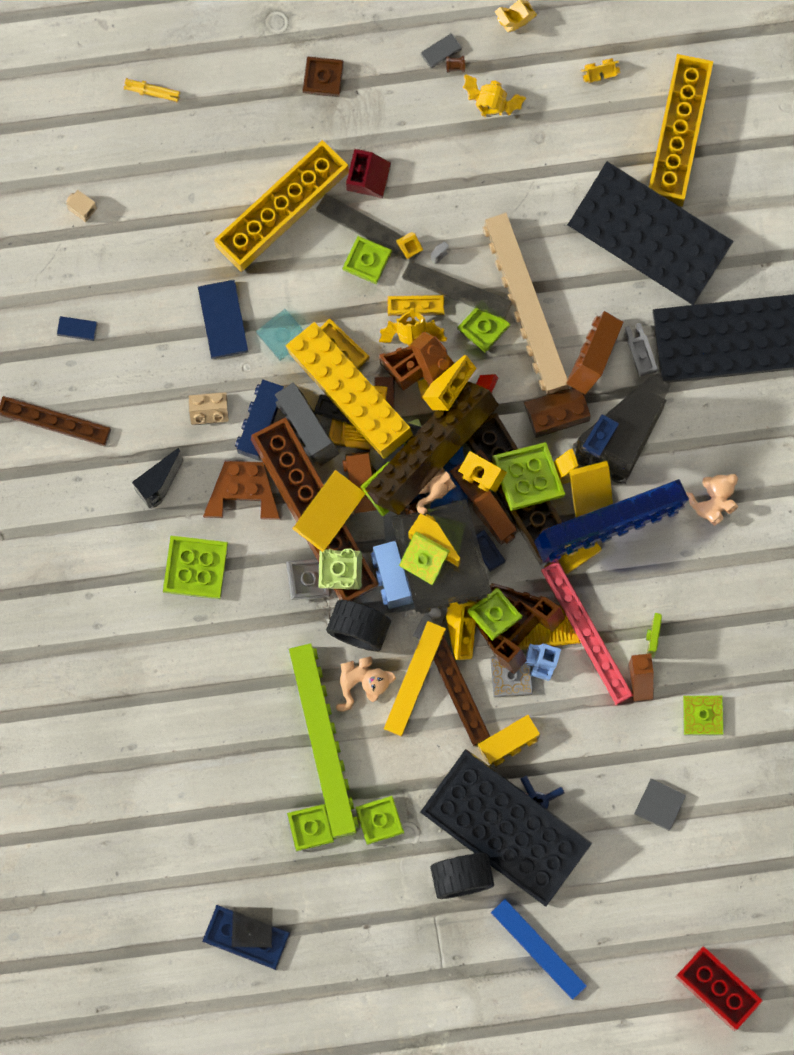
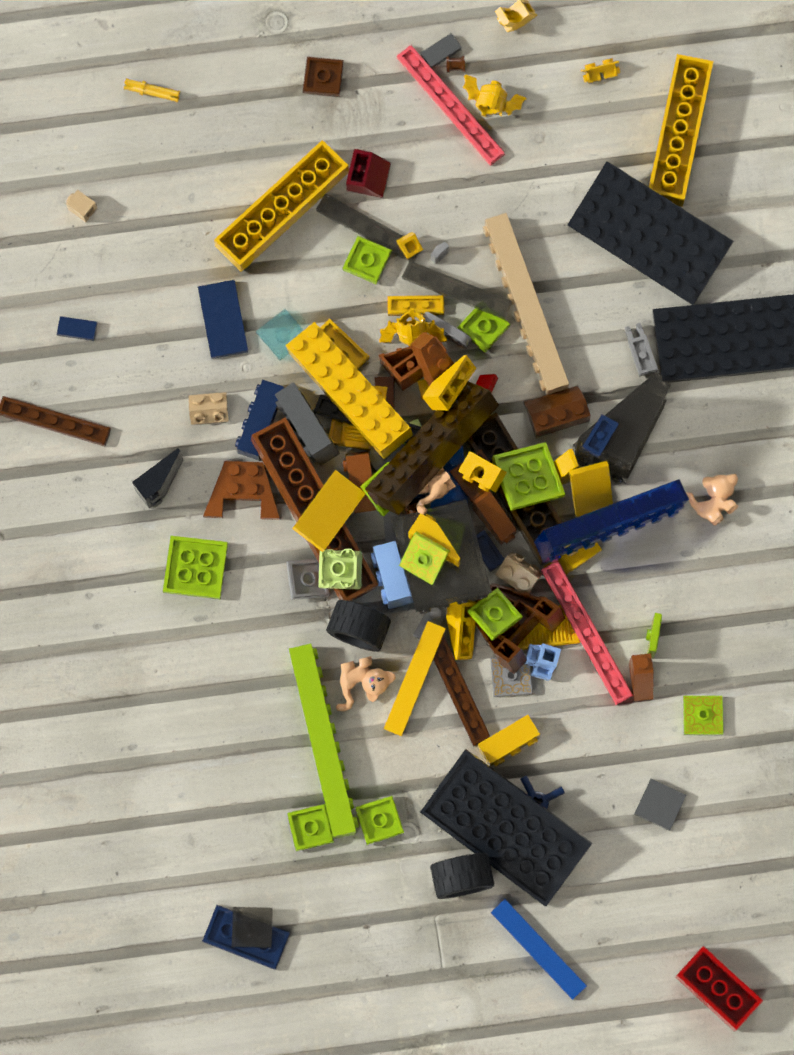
(450, 105): none -> coral tile
(452, 333): none -> light grey beam
(519, 573): none -> tan bracket
(595, 352): dark orange wedge -> none

